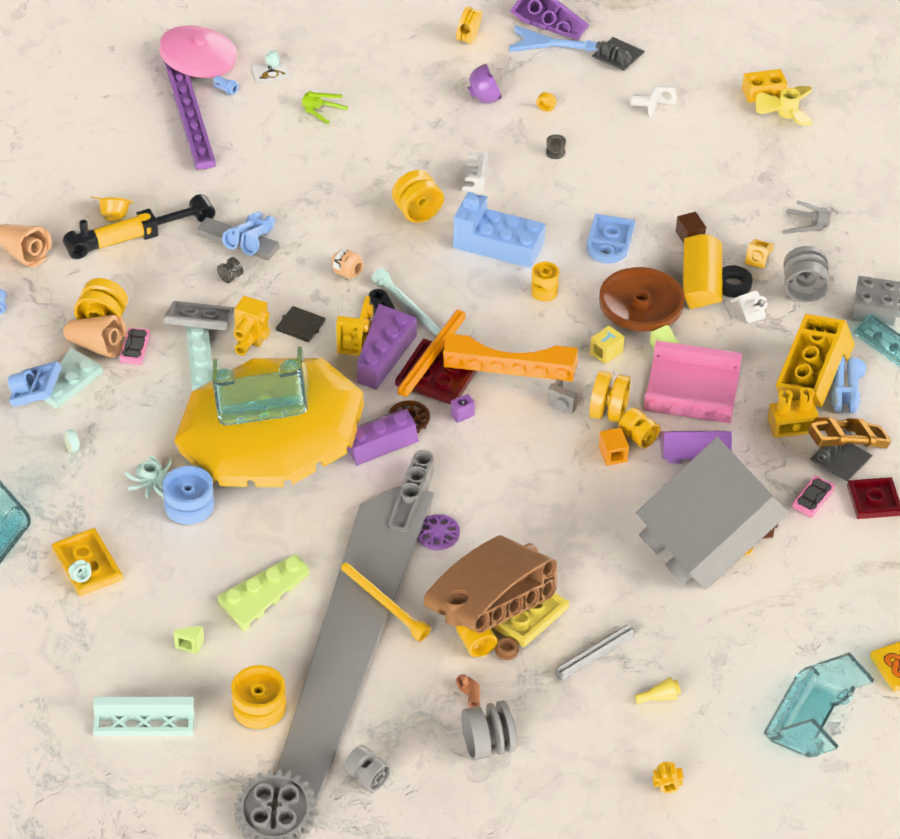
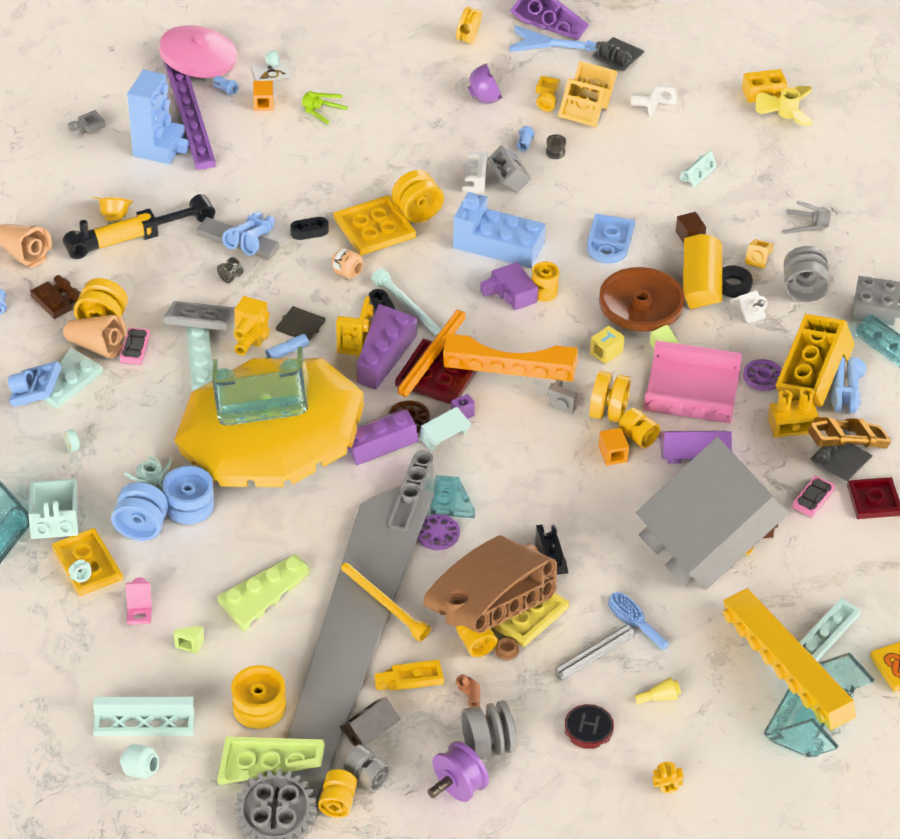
(52, 300): none -> reddish brown plate
(53, 508): none -> light aqua piece
(88, 122): none -> light grey plate
(138, 601): none -> bright pink bracket
(139, 761): none -> light aqua head
(140, 511): none -> light blue wheel
(151, 126): none -> light blue hinge
(250, 755): none -> yellowish green wing
(263, 95): none -> light orange brick
(289, 346): none -> light blue piece
(309, 228): none -> black beam
(337, 793): none -> yellow wheel
(370, 722): none -> hinge
(374, 225): none -> yellow plate
(410, 676): none -> yellow hinge
(443, 427): none -> light aqua hinge
(451, 498): none -> clear light blue wing
(459, 772): none -> medium lavender wheel
(509, 168): none -> light grey brick
(511, 284): none -> medium lavender hinge
(526, 134): none -> light blue pin
(548, 85): none -> yellow tile
(550, 546): none -> black hinge
(587, 93): none -> yellow bracket
(589, 726): none -> black tile
(632, 615): none -> light blue piece
(700, 169): none -> light aqua hinge
(762, 374): none -> medium lavender wheel
(789, 659): none -> yellow brick
(830, 628): none -> light aqua plate

